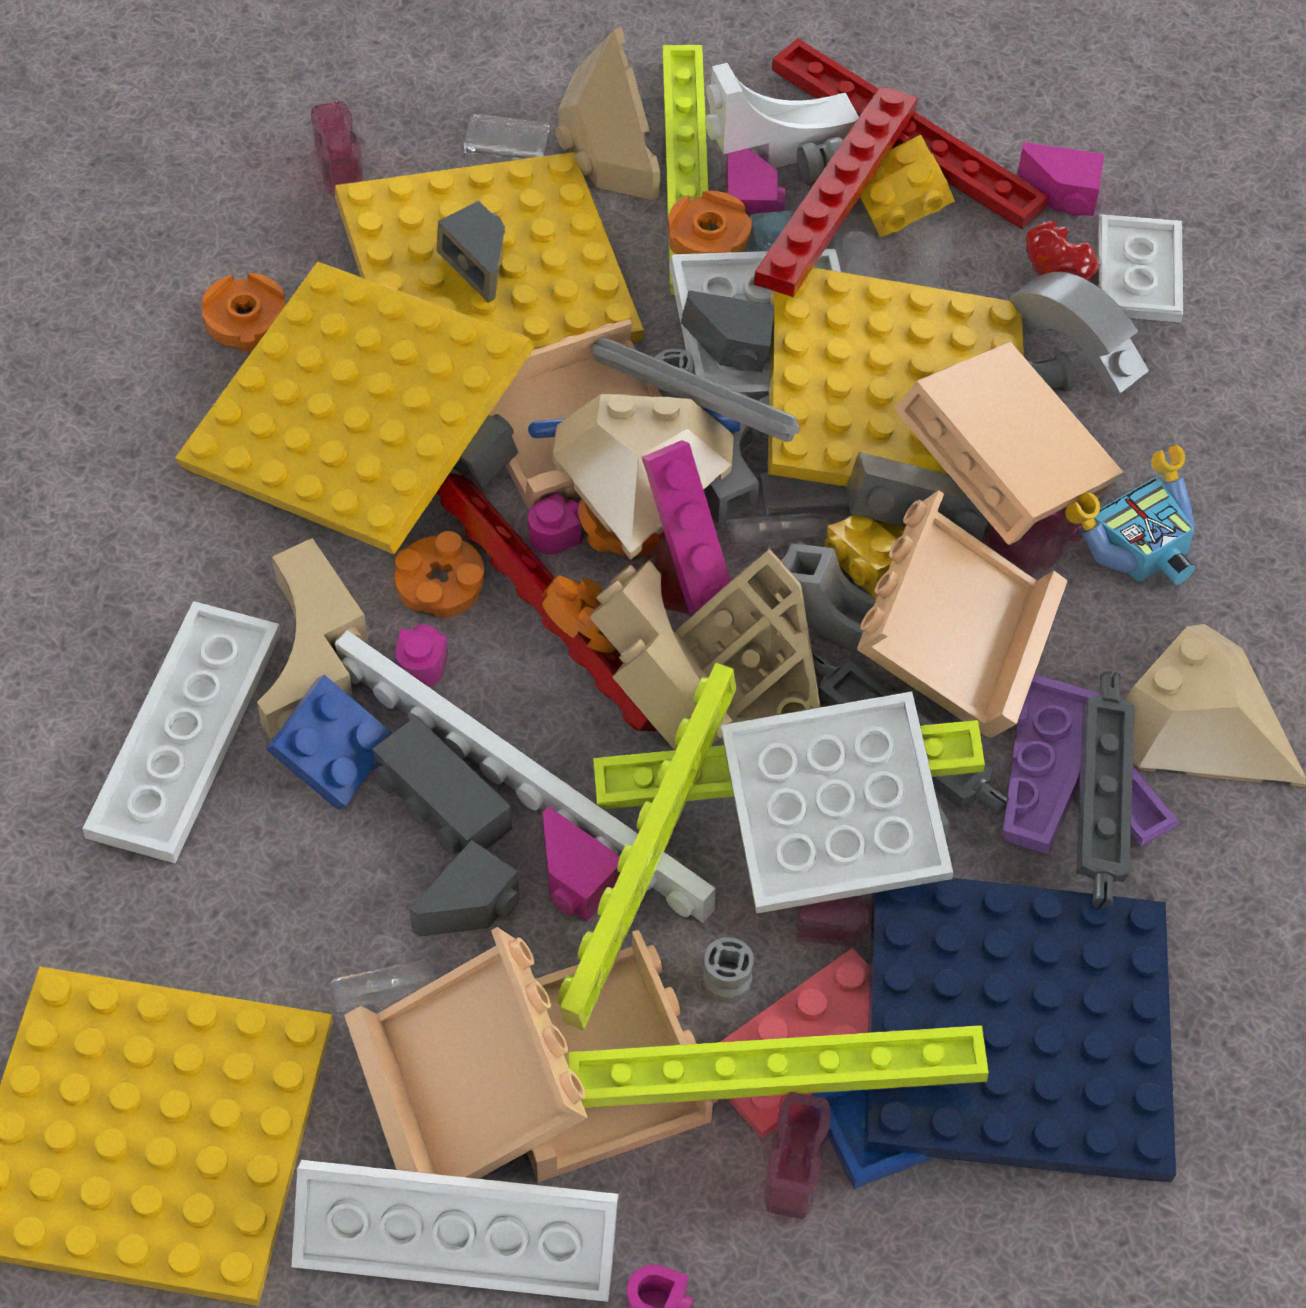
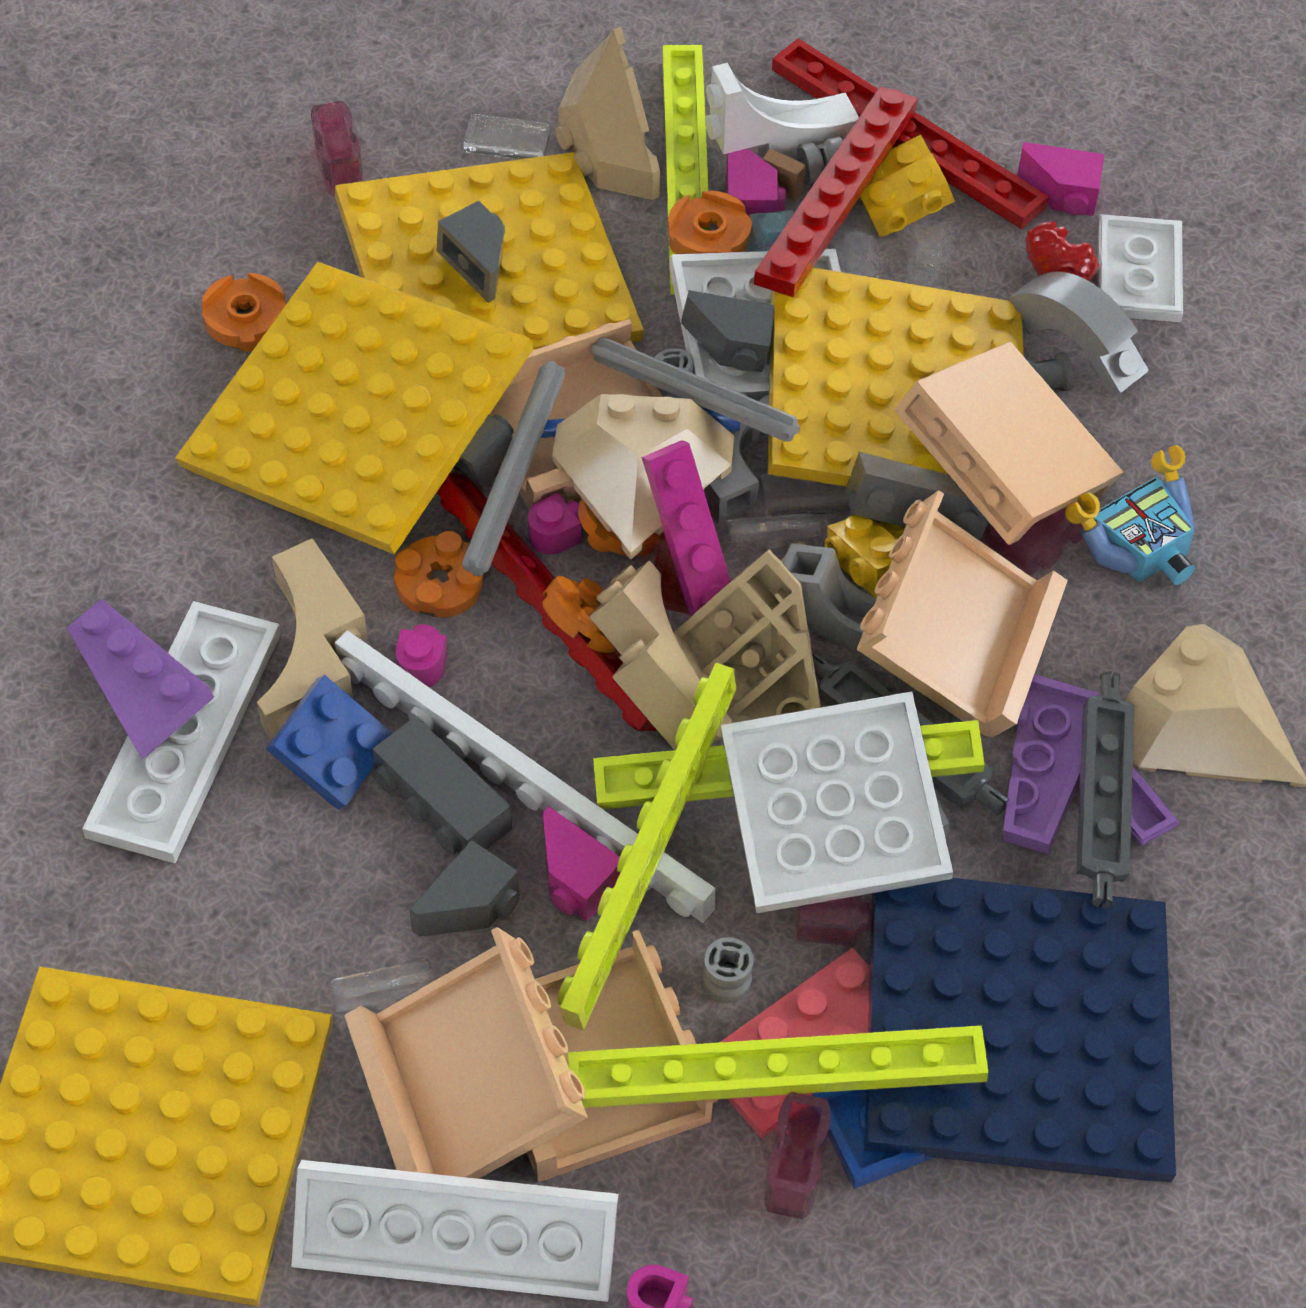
(138, 677): none -> medium lavender wing
(513, 469): none -> light grey axle
(789, 173): none -> medium nougat plate

